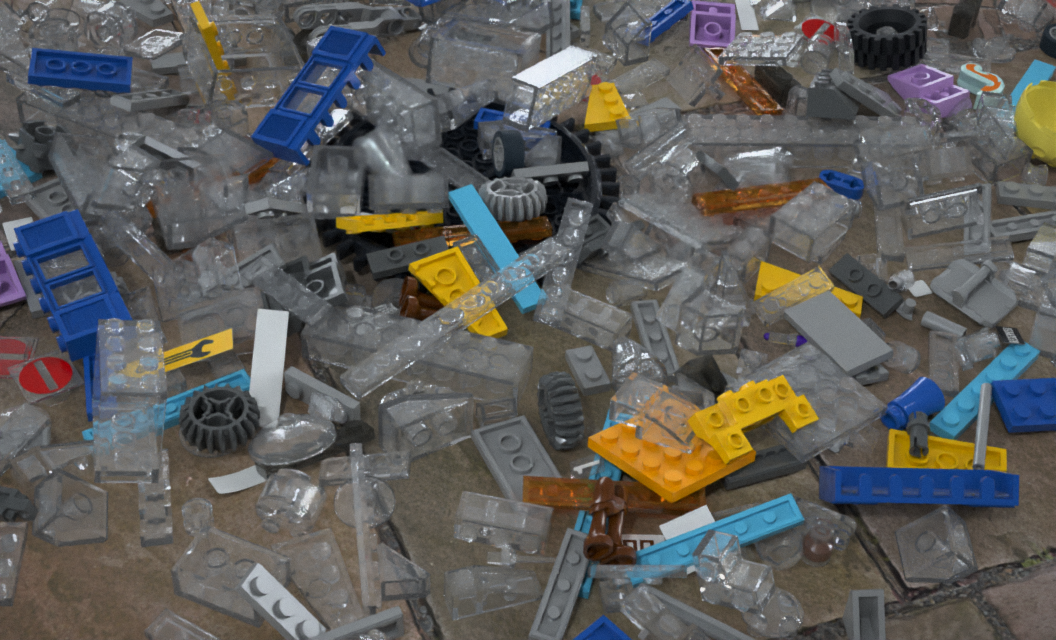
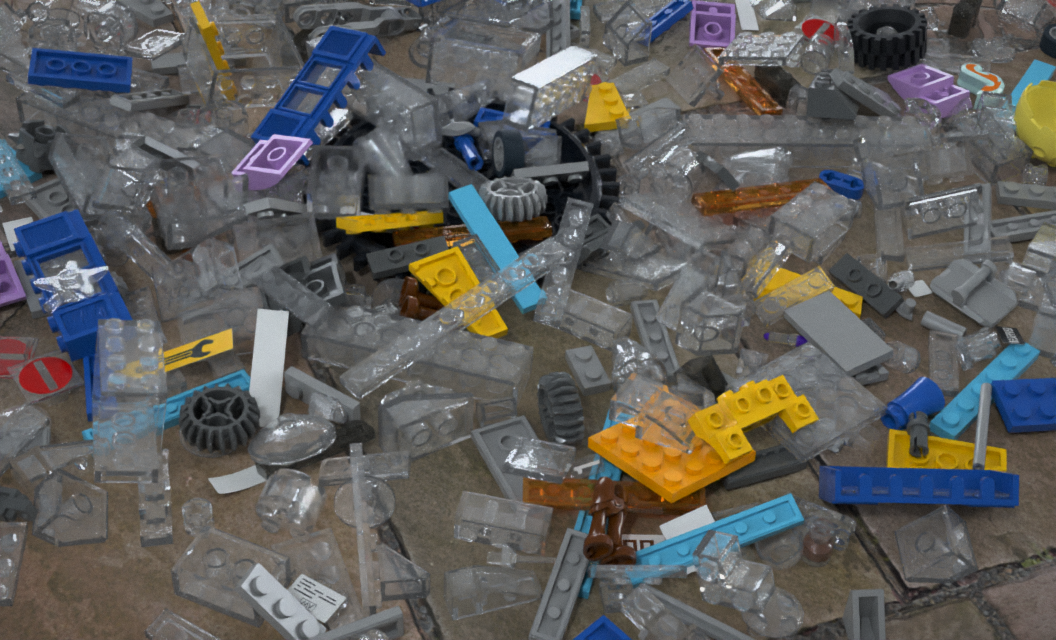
(70, 284): none -> clear animal
(271, 160): none -> lavender slope
(316, 597): none -> clear sticker
(460, 128): none -> light grey bar
(465, 145): none -> blue pin
(540, 460): none -> clear tile
(767, 266): none -> clear plate

